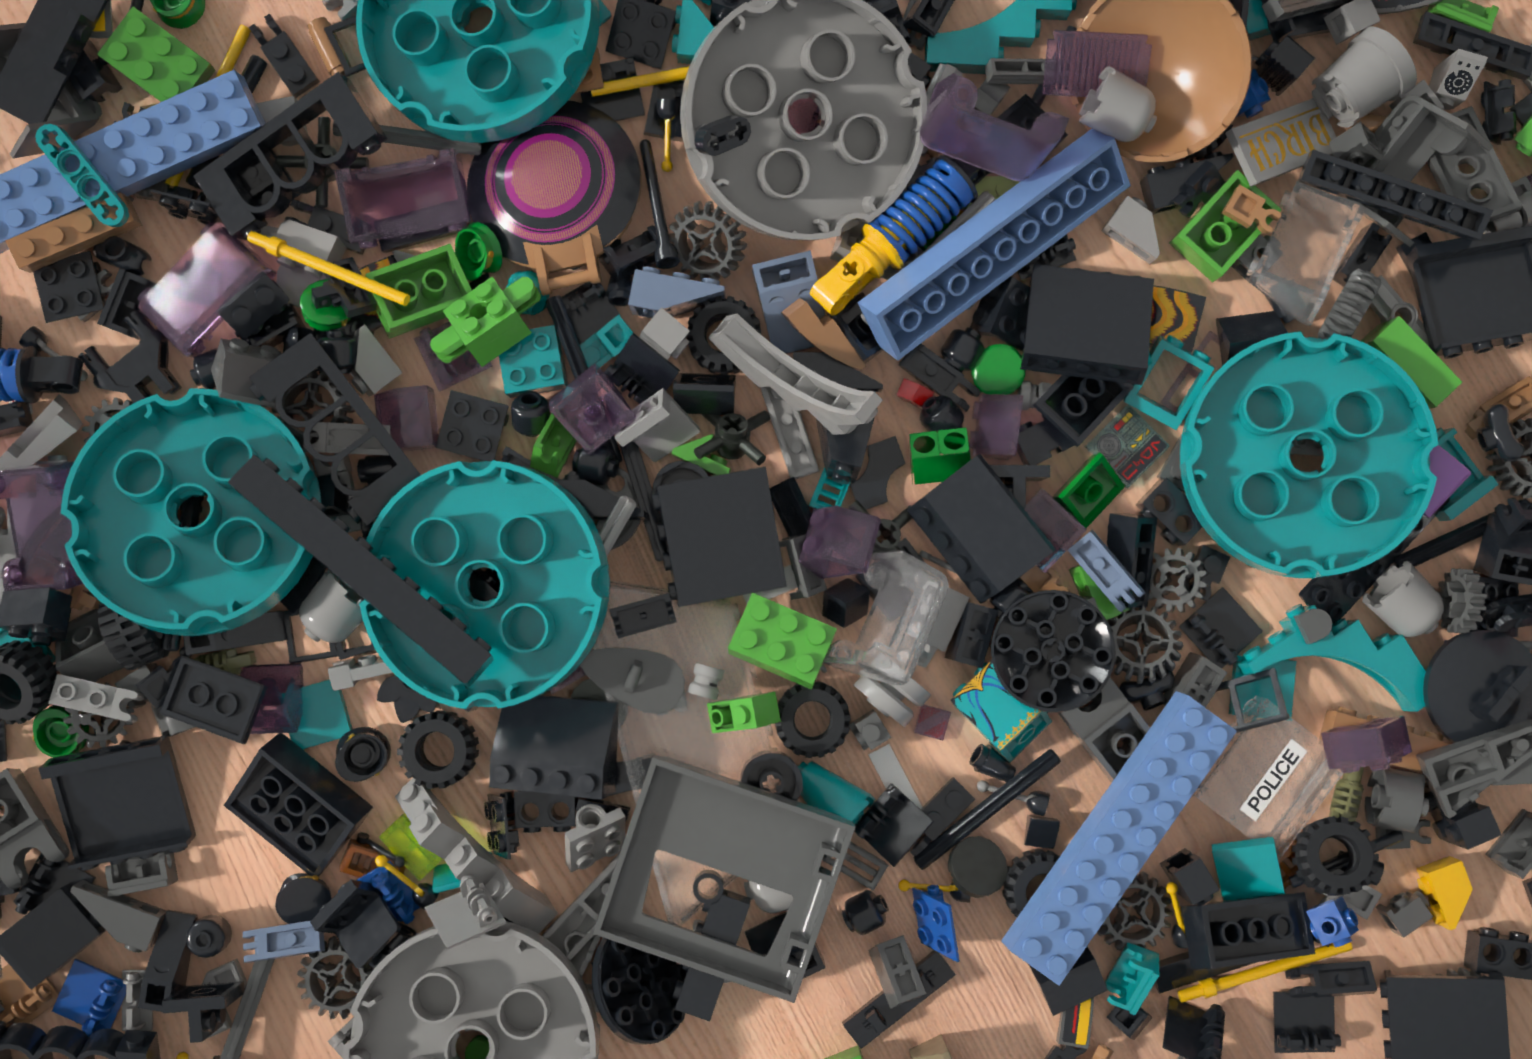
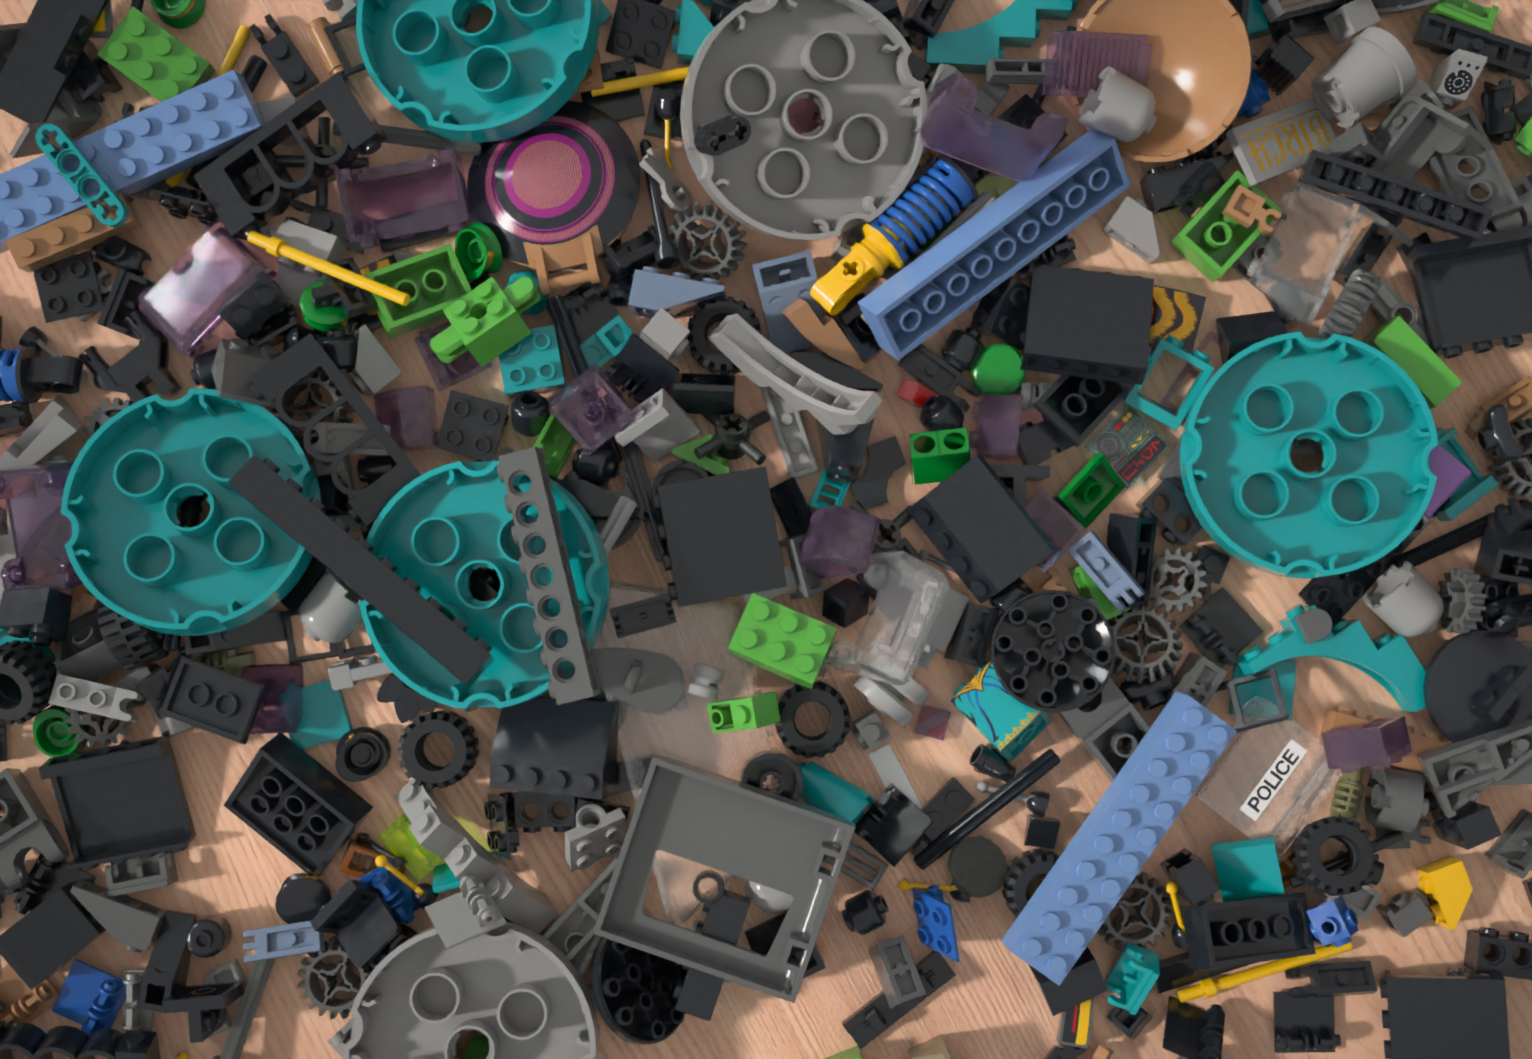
(562, 588): none -> dark grey brick
(673, 191): none -> light grey piece

